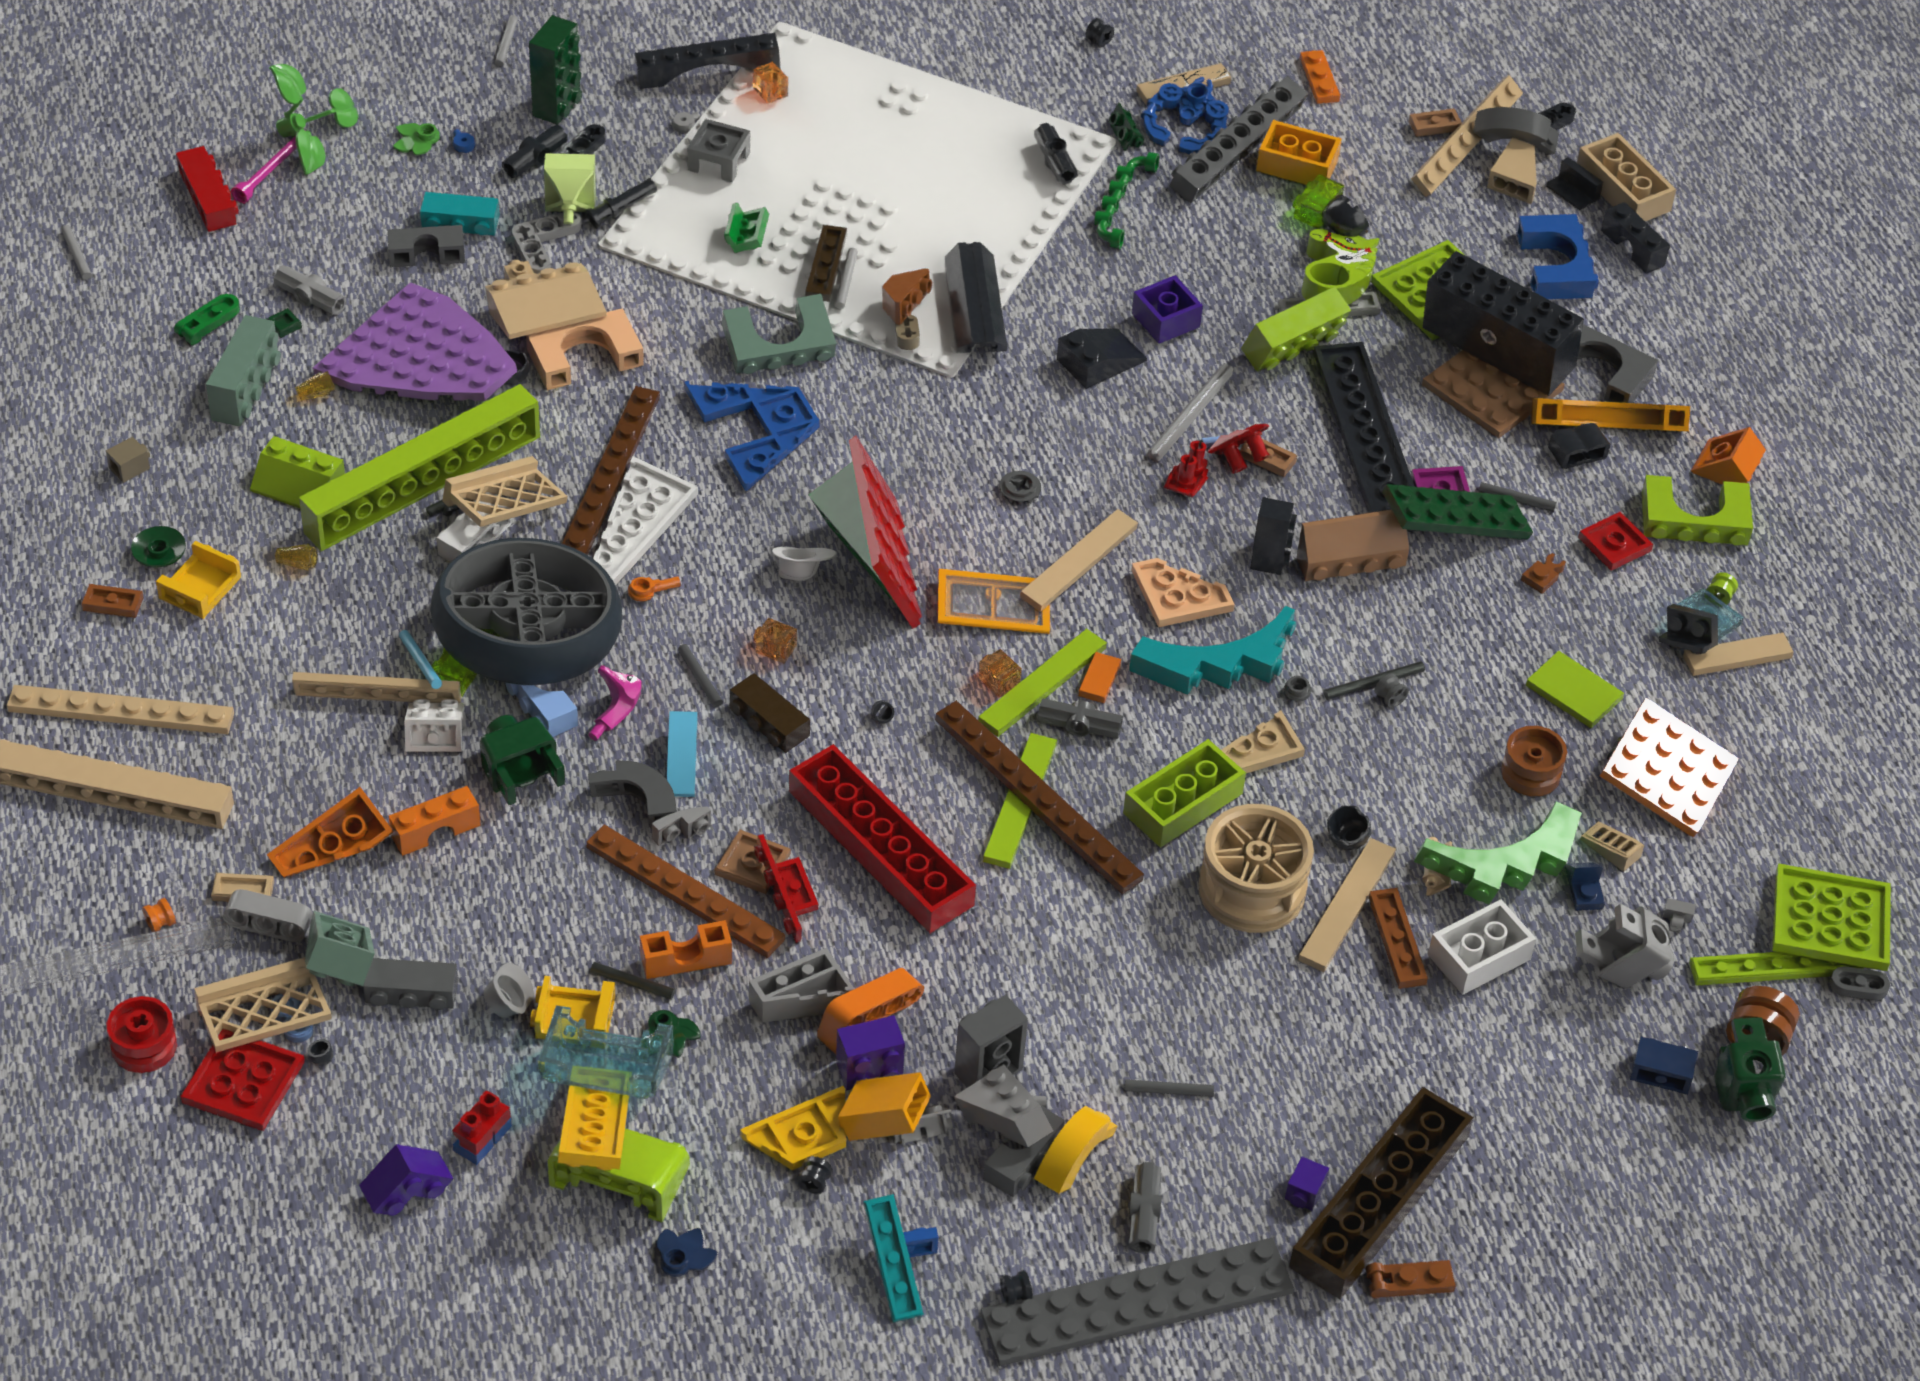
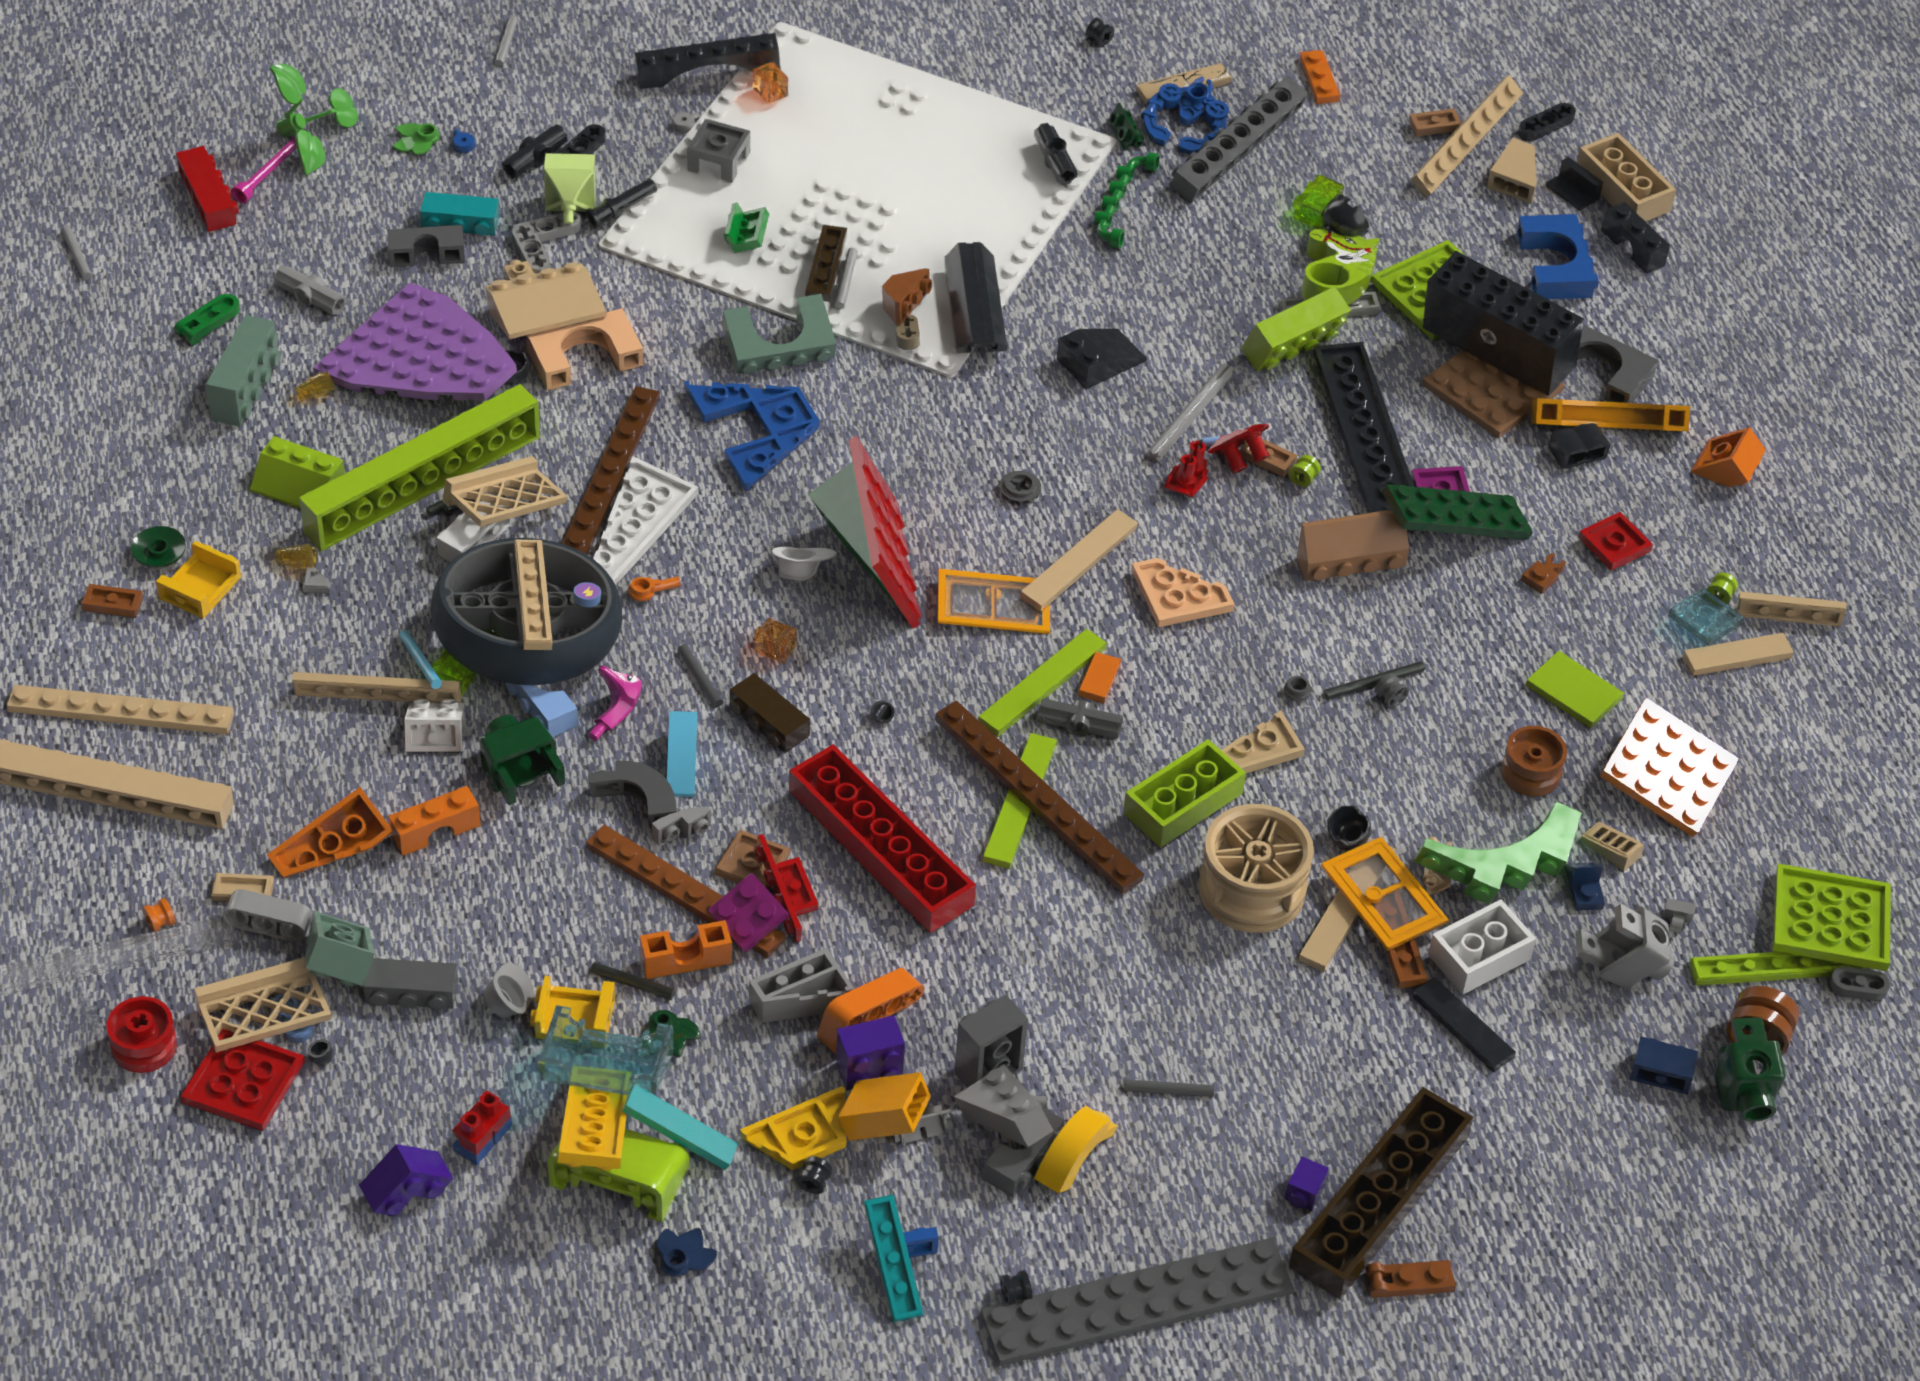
(128, 459): dark tan brick -> none
(285, 322): dark green tile -> none
(315, 582): none -> light grey tile
(533, 595): none -> tan tile
(555, 69): dark green brick -> none
(587, 594): none -> tile
(679, 1127): none -> teal tile
(749, 912): none -> magenta plate
(999, 672): clear orange brick -> none
(1145, 1207): dark grey piece -> none
(1167, 309): dark purple brick -> none
(1221, 664): teal arch -> none
(1273, 536): black wedge -> none
(1297, 153): light orange brick -> none
(1304, 470): none -> lime wheel
(1384, 893): none -> light orange door
(1464, 1024): none -> black tile
(1518, 123): dark grey arch -> none
(1519, 497): dark grey bar -> none
(1666, 520): lime arch -> none
(1690, 629): black bracket -> none
(1790, 608): none -> tan tile

